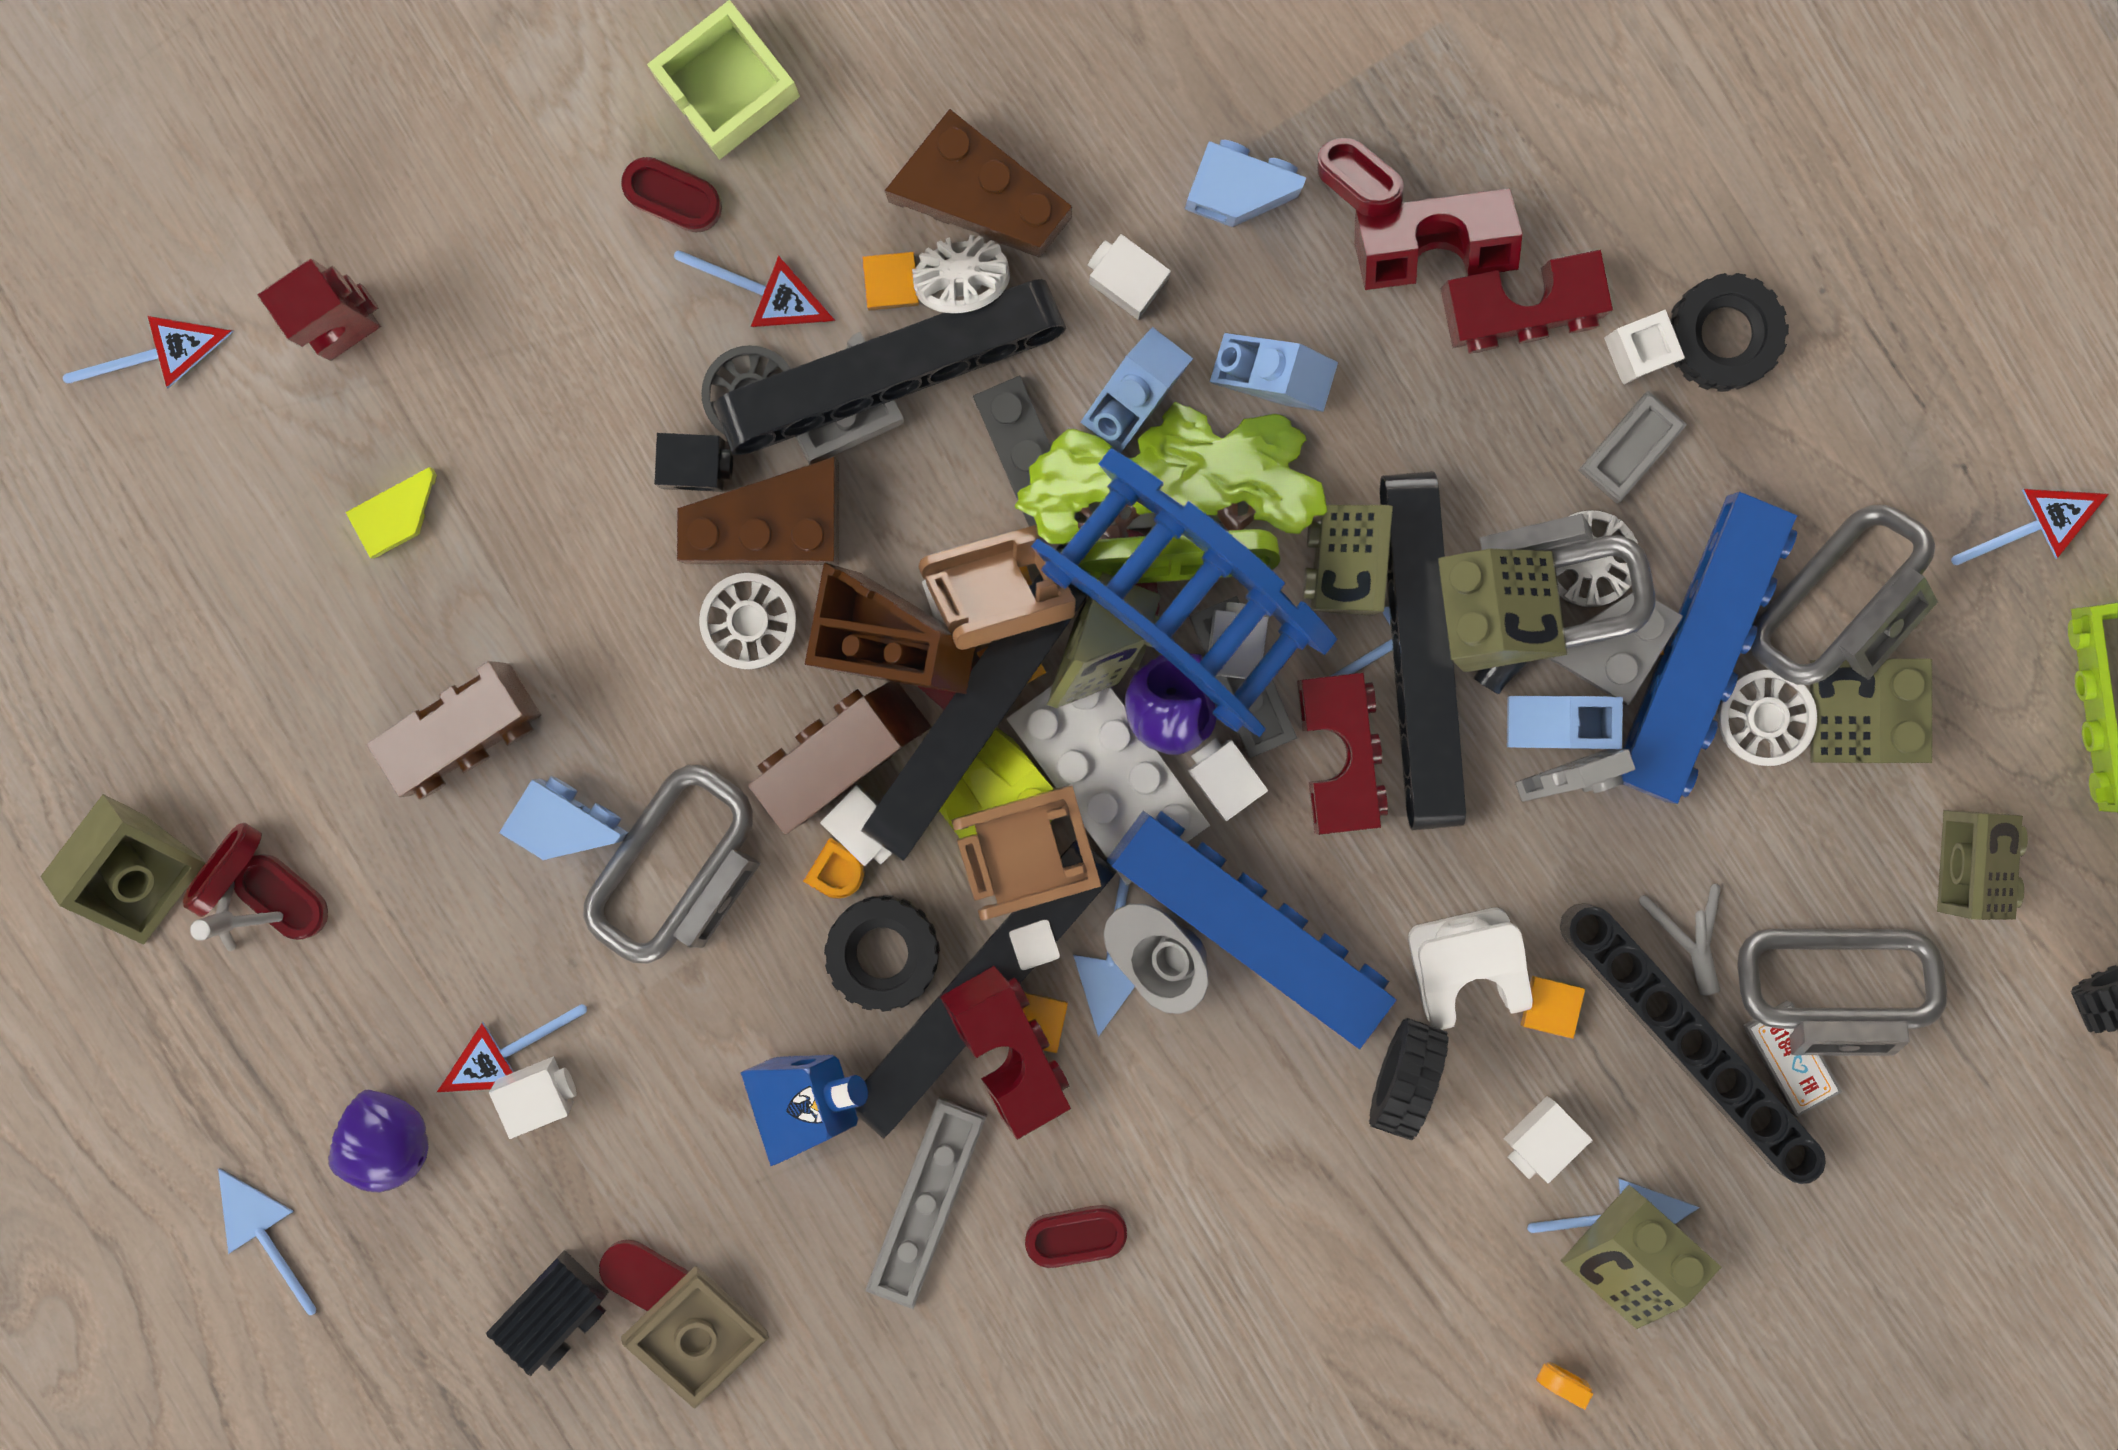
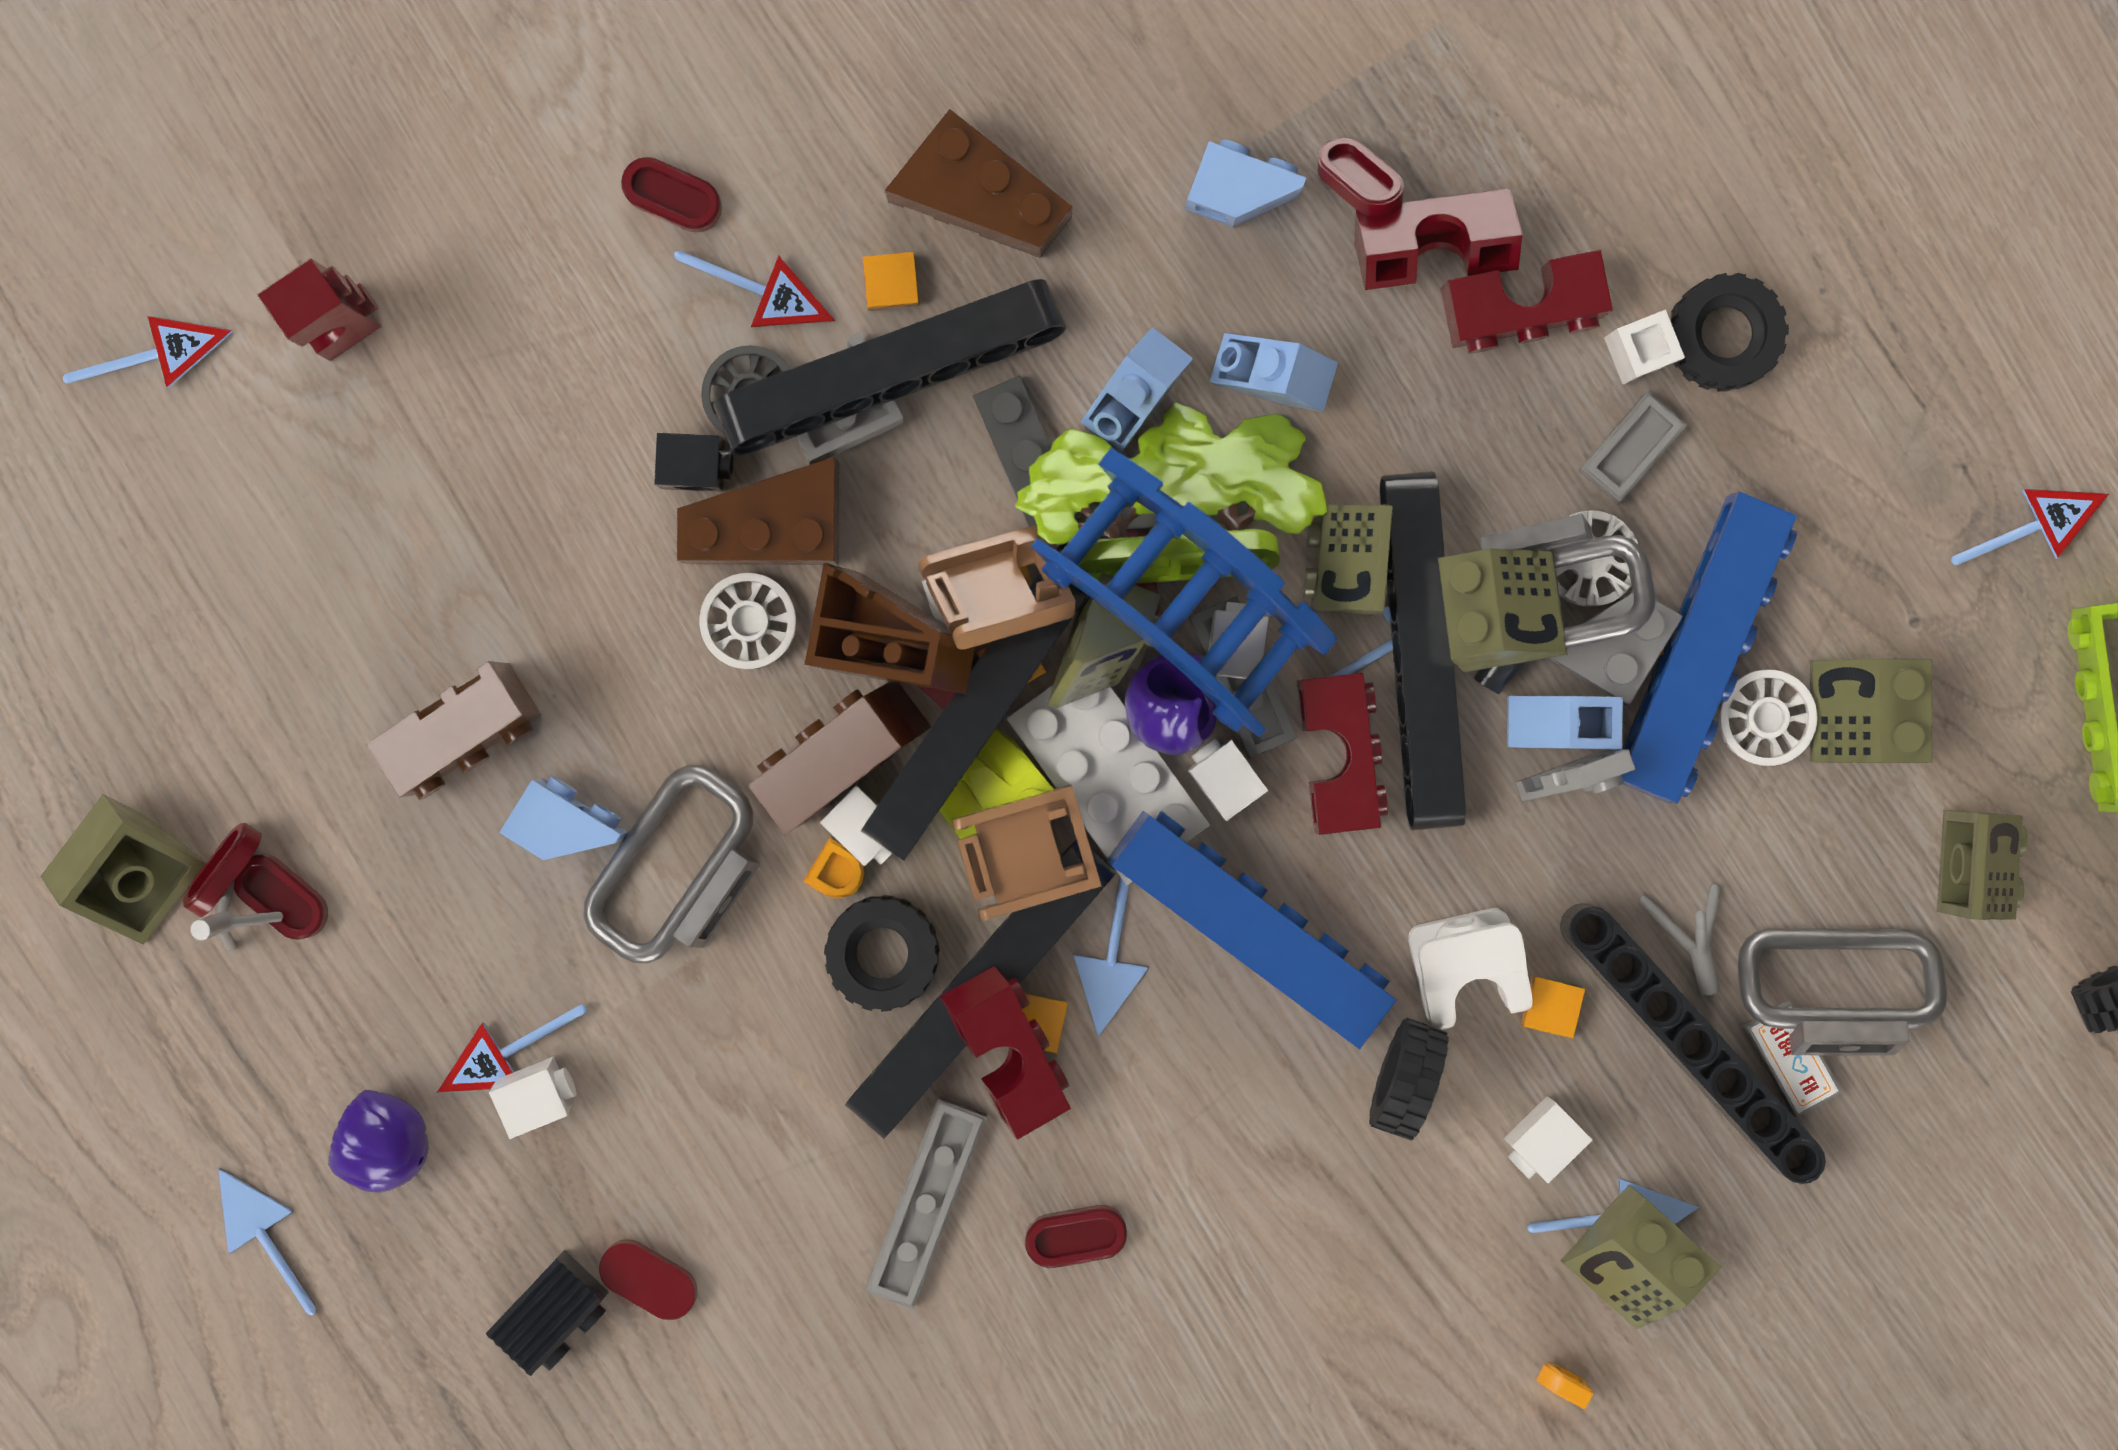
(393, 514): neon yellow tile -> none
(694, 1337): dark tan tile -> none
(724, 79): yellowish green piece -> none
(801, 1102): blue torso -> none
(961, 275): white wheel -> none
(1034, 944): white sticker -> none
(1127, 275): white brick -> none
(1158, 957): light grey piece -> none
(1879, 625): flat silver bar -> none

